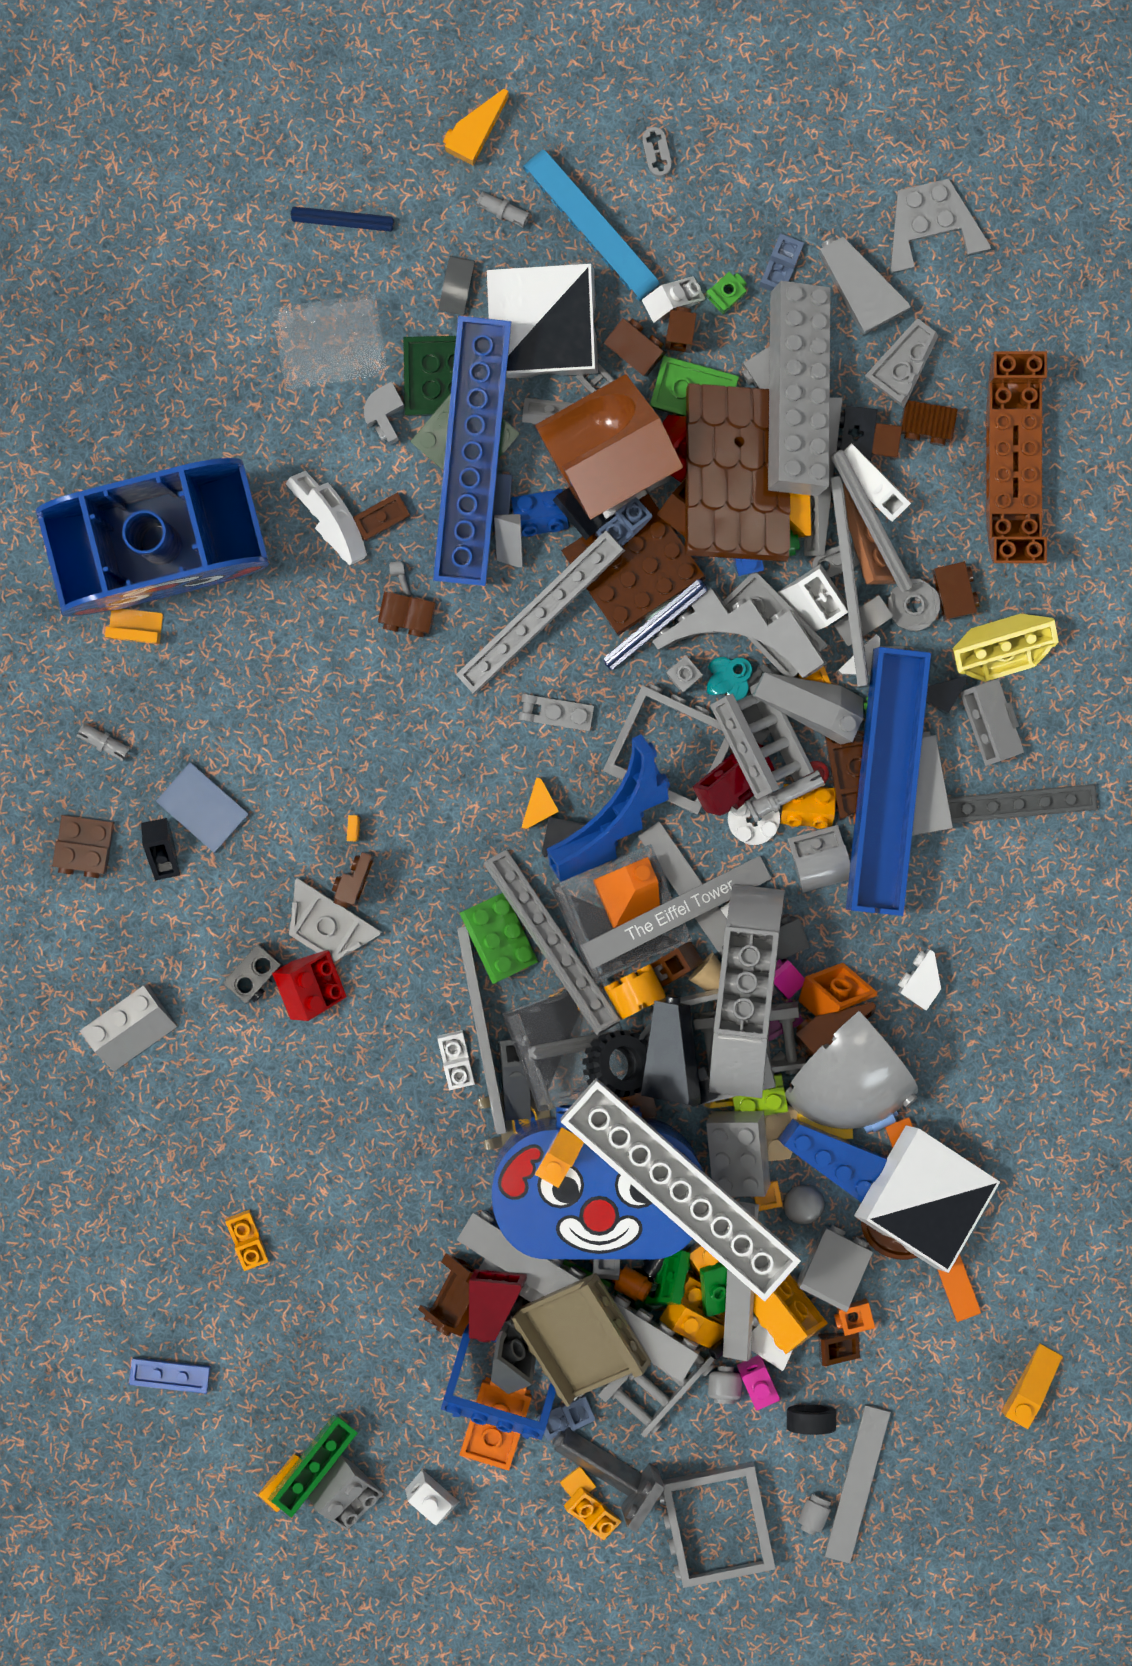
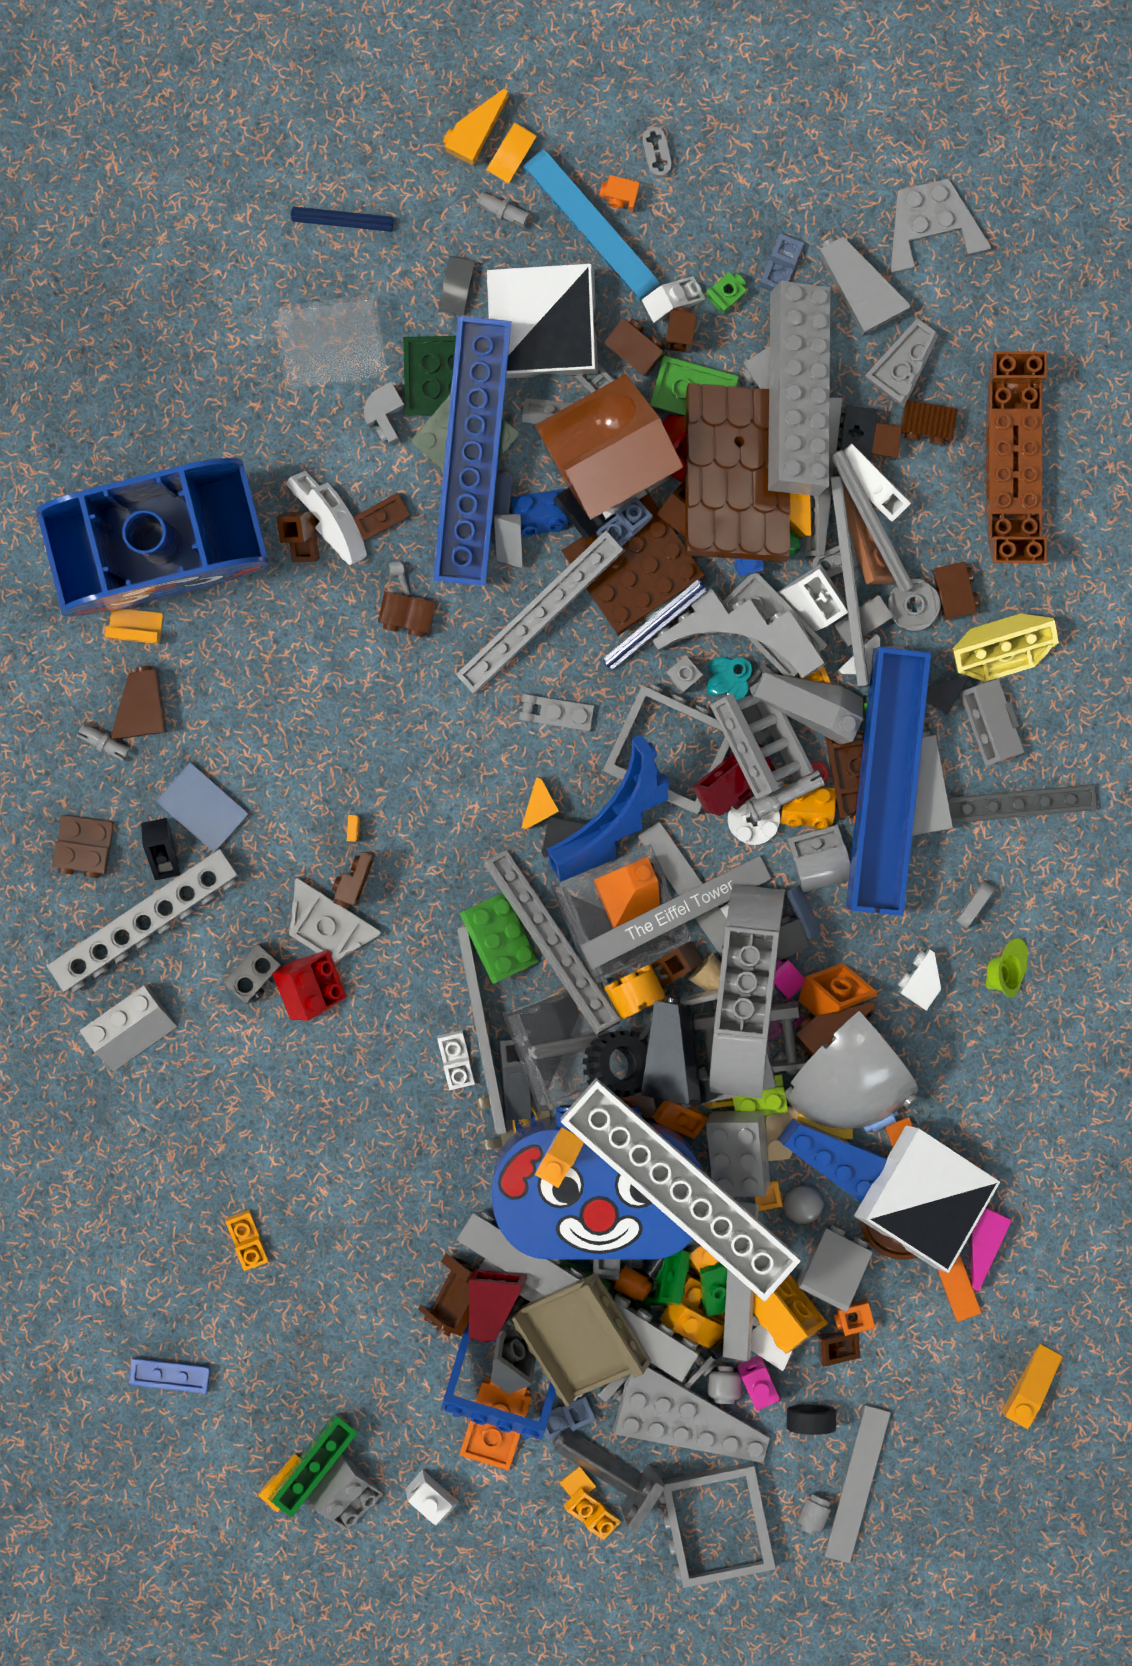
(63, 967): none -> light grey brick
(141, 706): none -> reddish brown slope
(300, 533): none -> reddish brown brick
(511, 152): none -> light orange slope
(620, 192): none -> orange brick
(673, 1415): none -> light grey wing
(686, 1121): none -> orange slope
(801, 909): none -> sand blue slope
(974, 904): none -> light grey beam
(985, 1243): none -> dark pink slope
(1008, 969): none -> lime piece

